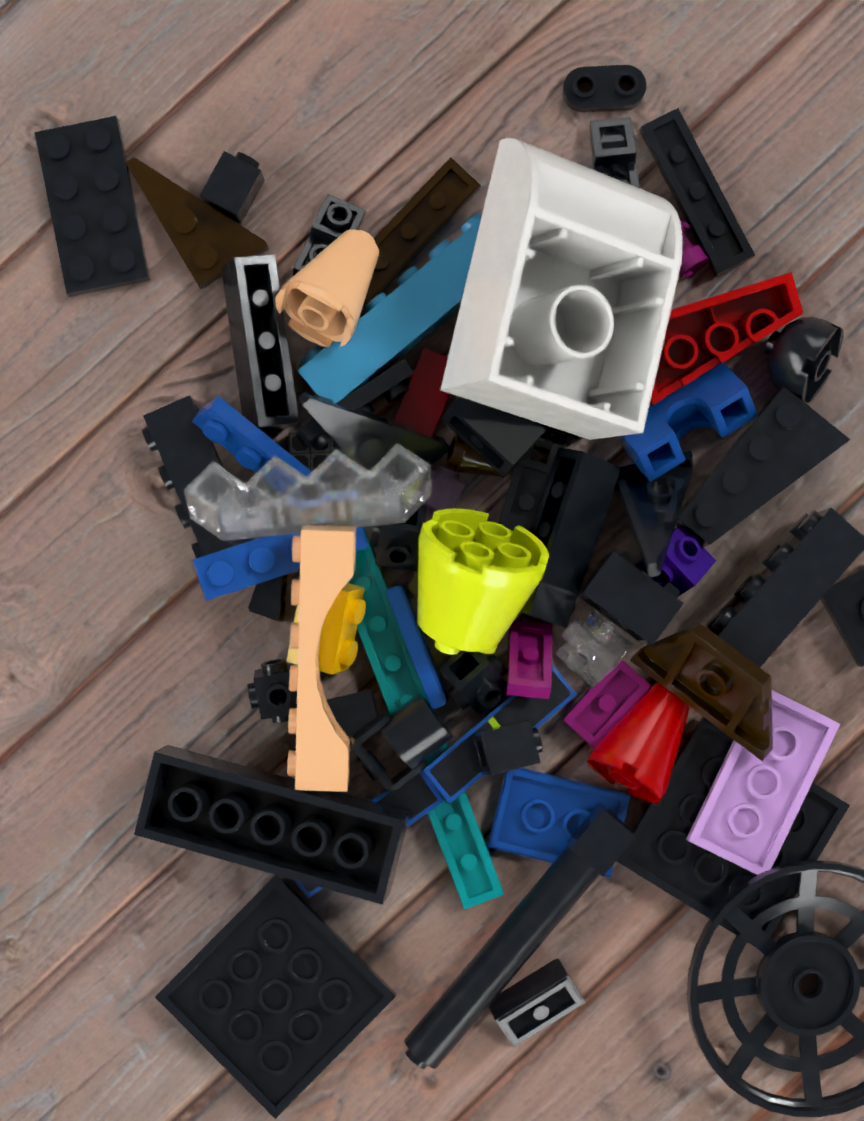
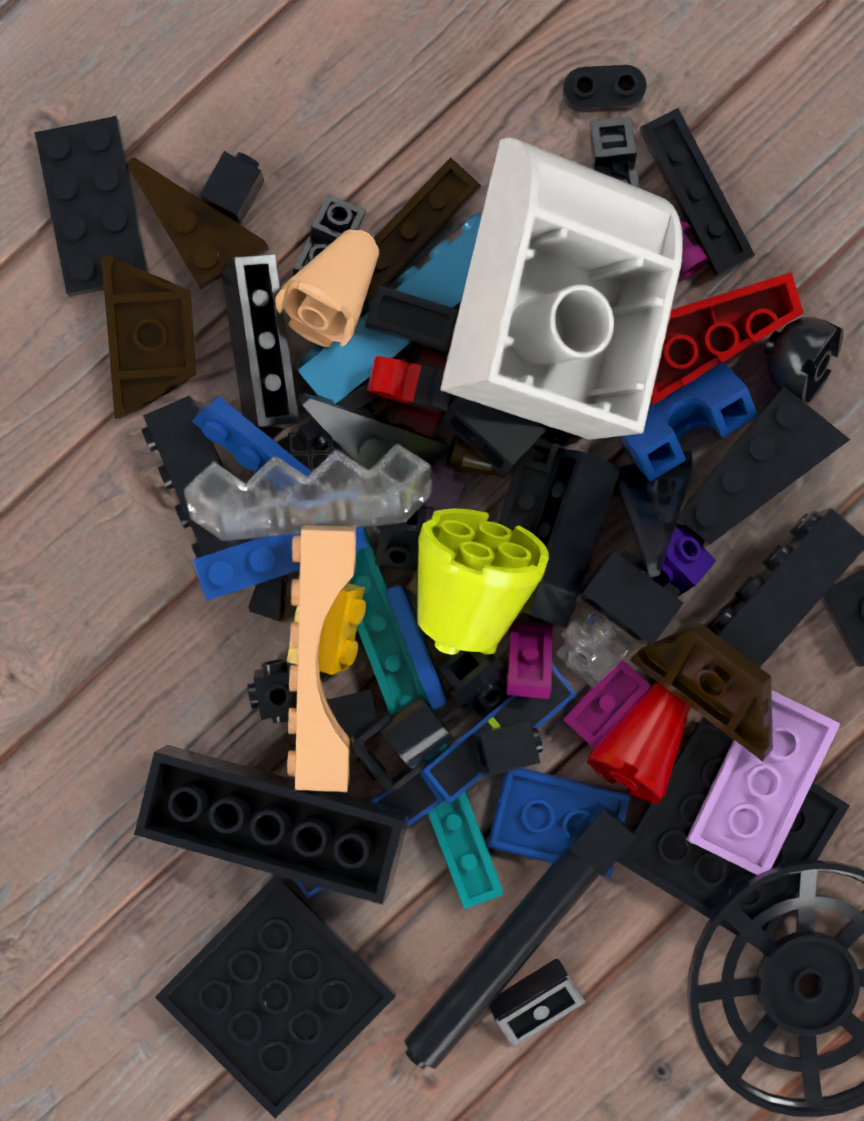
(147, 334): none -> dark brown wing
(408, 384): none -> leg
(412, 318): none -> black tile

